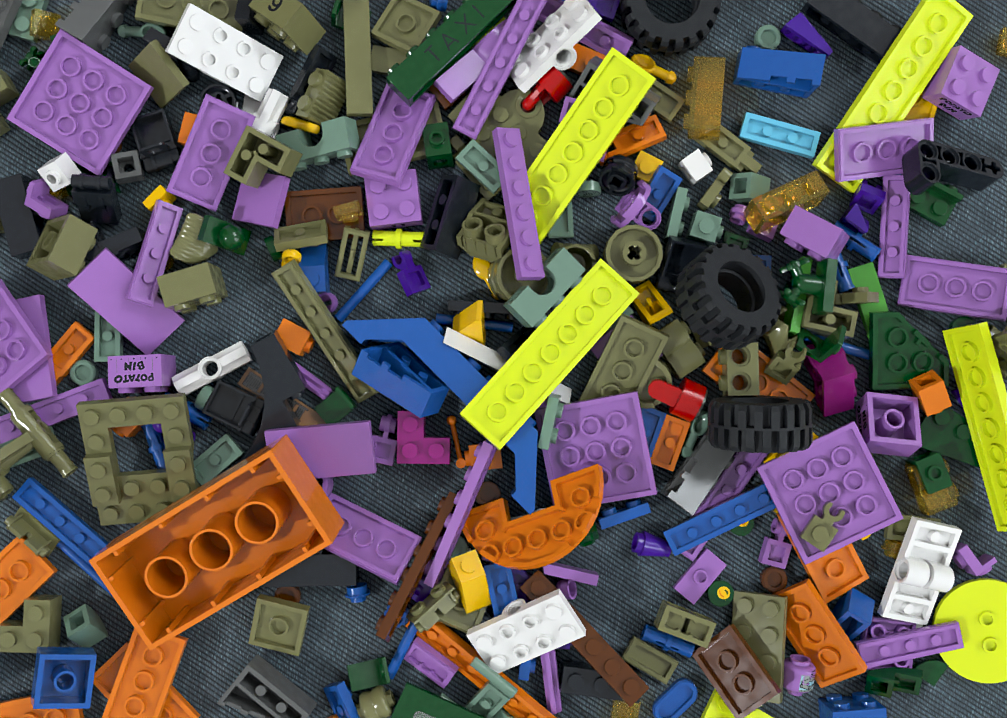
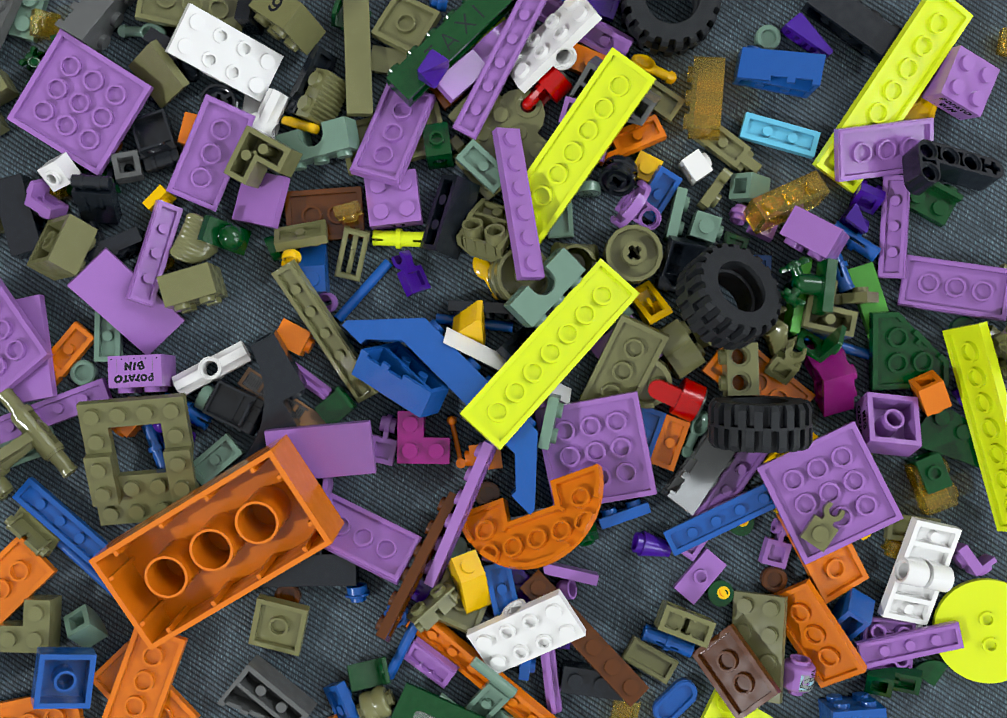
(433, 68): none -> dark purple slope

